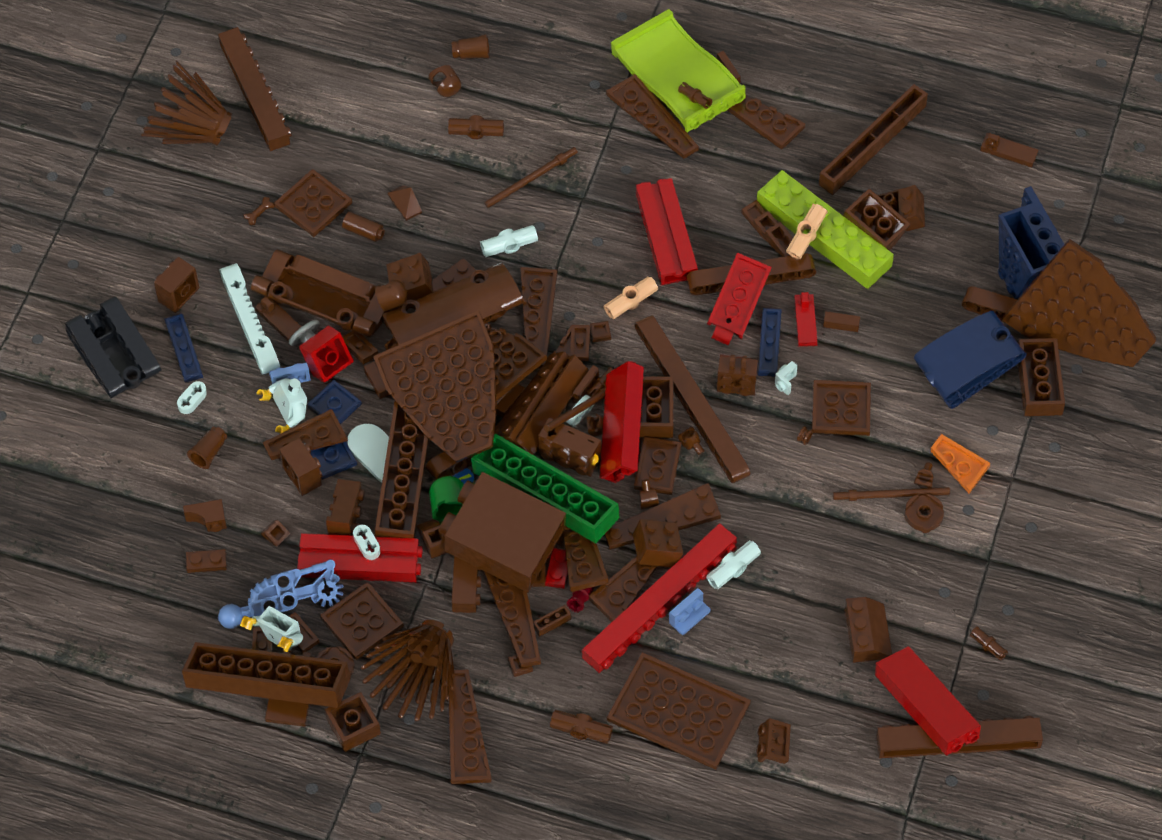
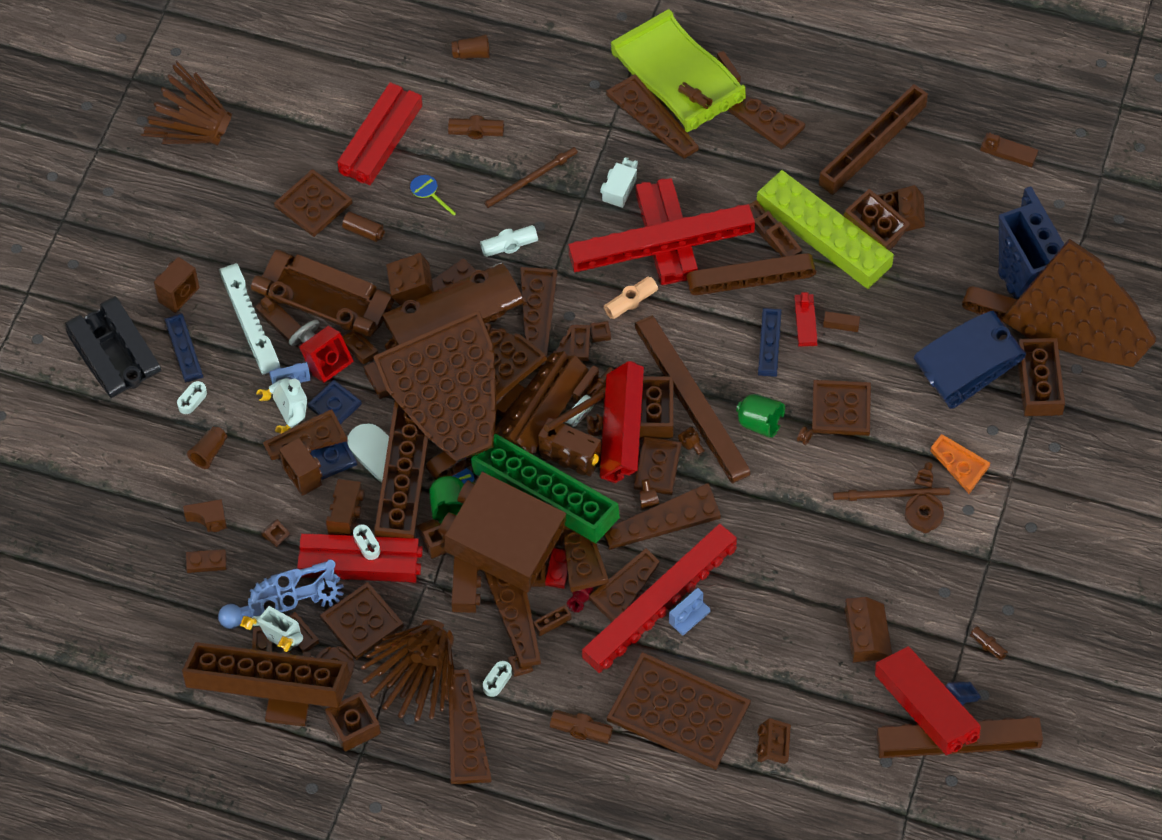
(251, 217): reddish brown piece -> none
(254, 89): reddish brown brick -> none
(379, 134): none -> red brick
(391, 295): reddish brown helmet -> none
(405, 201): reddish brown slope -> none
(426, 186): none -> blue piece
(448, 86): reddish brown helmet -> none
(494, 676): none -> light aqua beam
(619, 182): none -> light aqua brick
(657, 543): reddish brown brick -> none
(661, 238): none -> red brick
(733, 564): light aqua piece -> none
(737, 375): reddish brown hinge -> none
(738, 298): red hinge -> none
(760, 414): none -> green cylinder
(783, 377): light aqua bracket -> none
(811, 221): light nougat piece -> none
(963, 691): none -> dark blue tile

